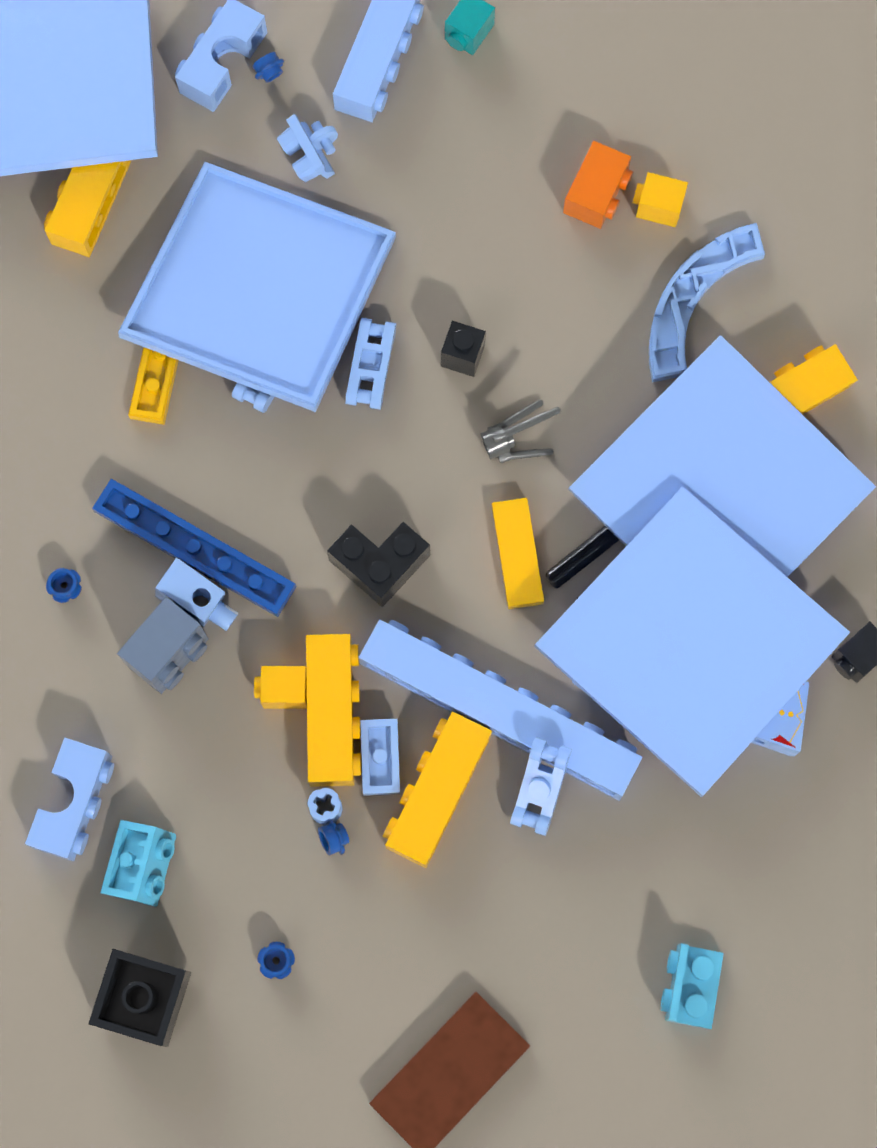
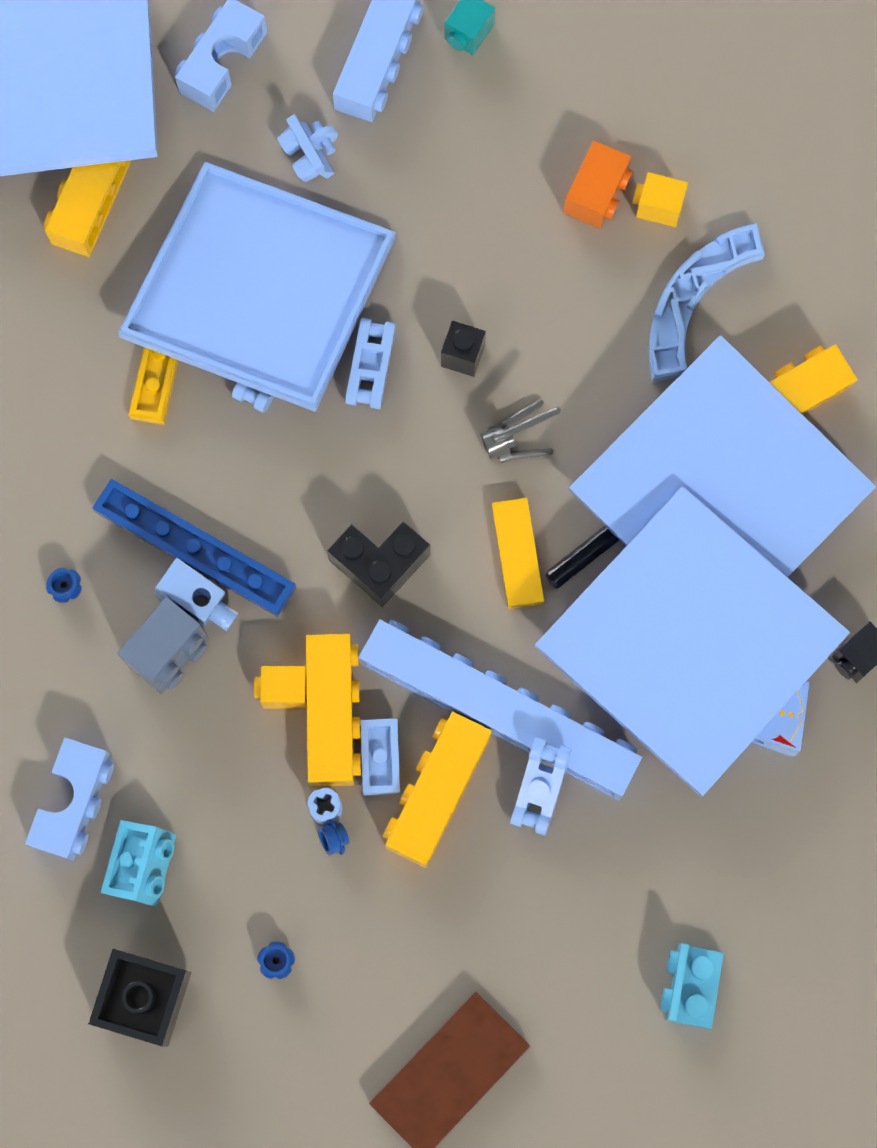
(268, 67): blue plate -> none

